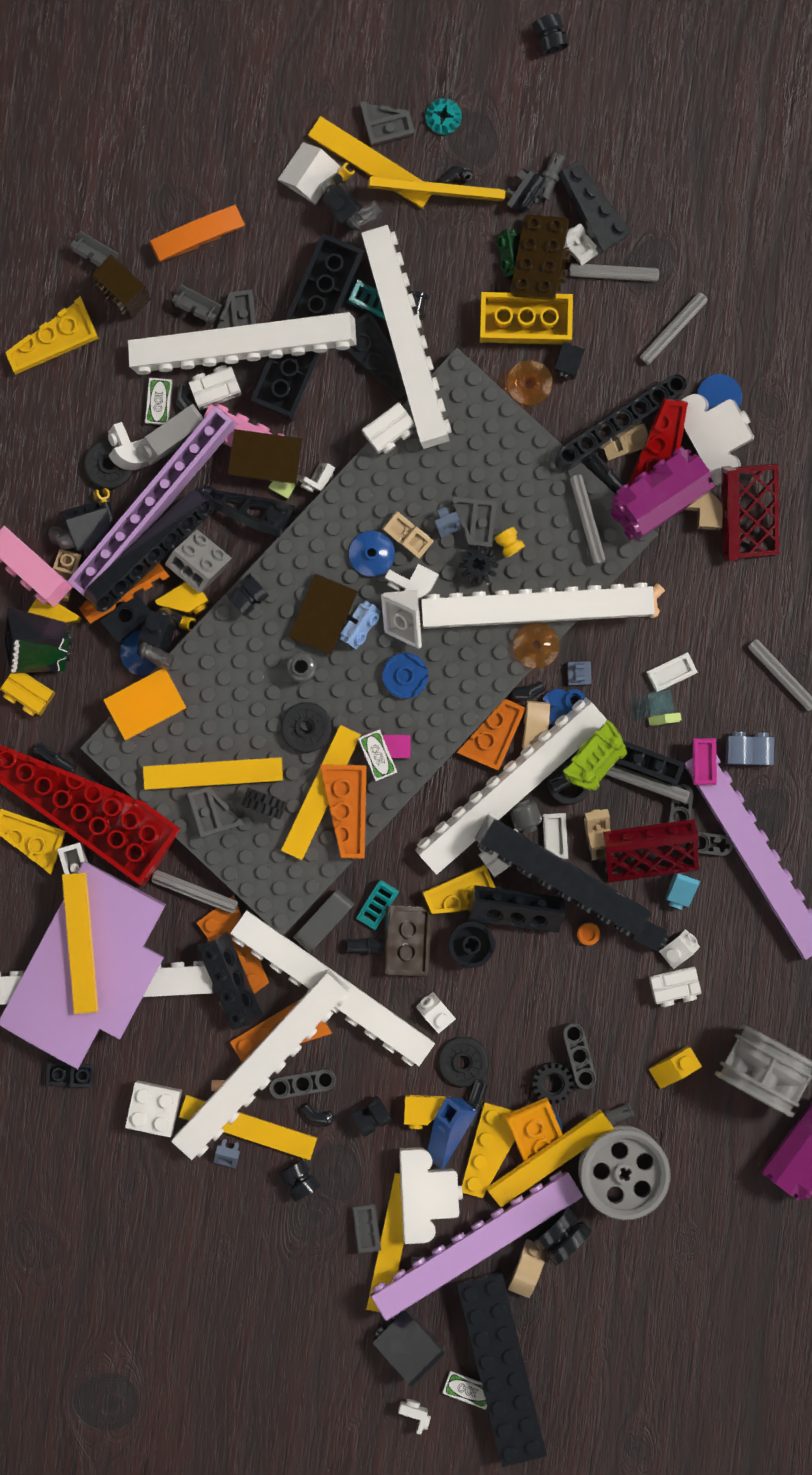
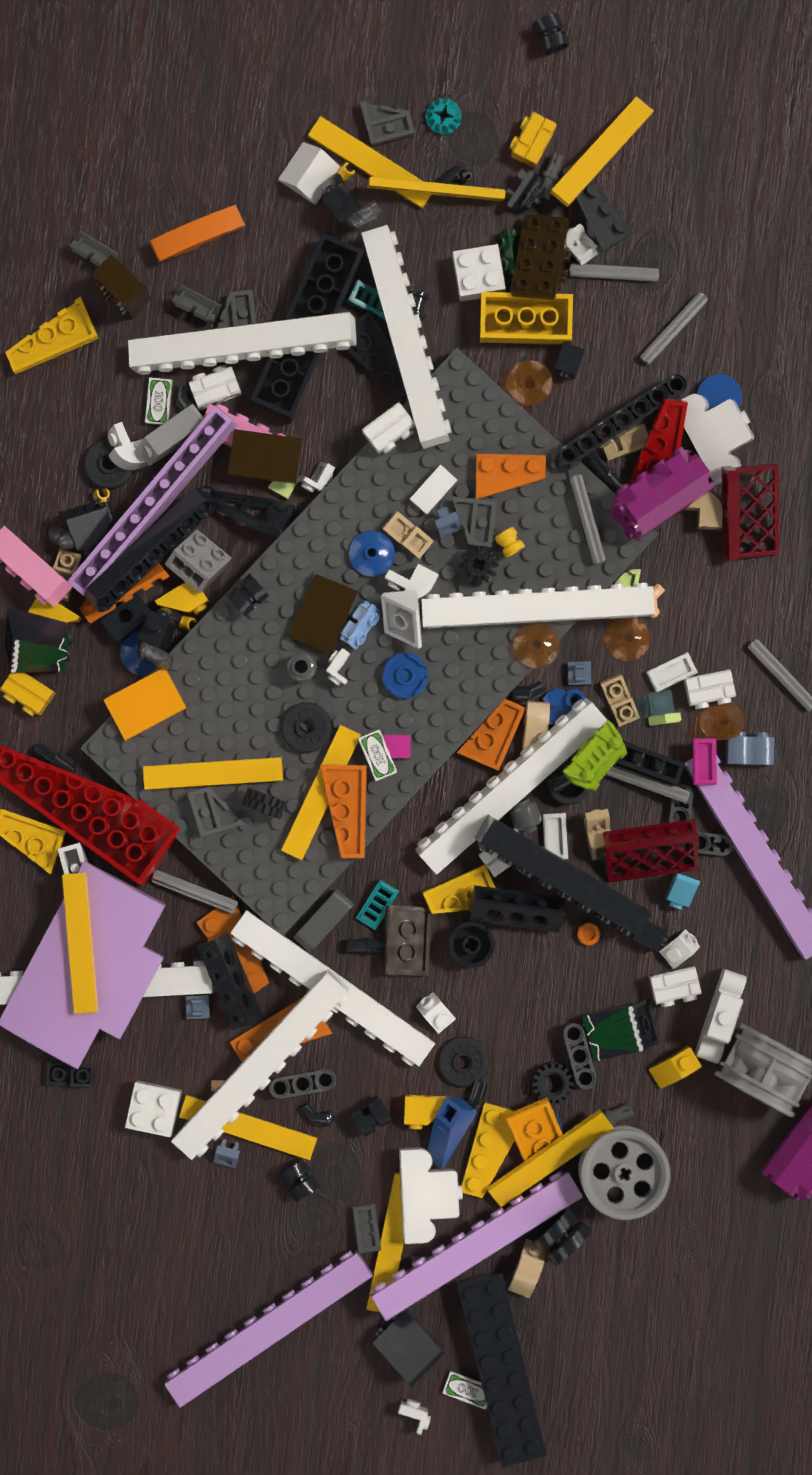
(197, 1007): none -> sand blue tile
(267, 1329): none -> lavender brick
(337, 661): none -> white bracket
(433, 489): none -> white tile
(478, 271): none -> white brick
(505, 472): none -> orange wing
(533, 139): none -> yellow brick
(601, 151): none -> yellow tile
(619, 700): none -> tan slope
(620, 1030): none -> slope
(627, 650): none -> clear orange dish
(629, 578): none -> yellowish green tile
(710, 688): none -> white brick
(716, 715): none -> clear orange dish
(721, 1016): none -> white brick

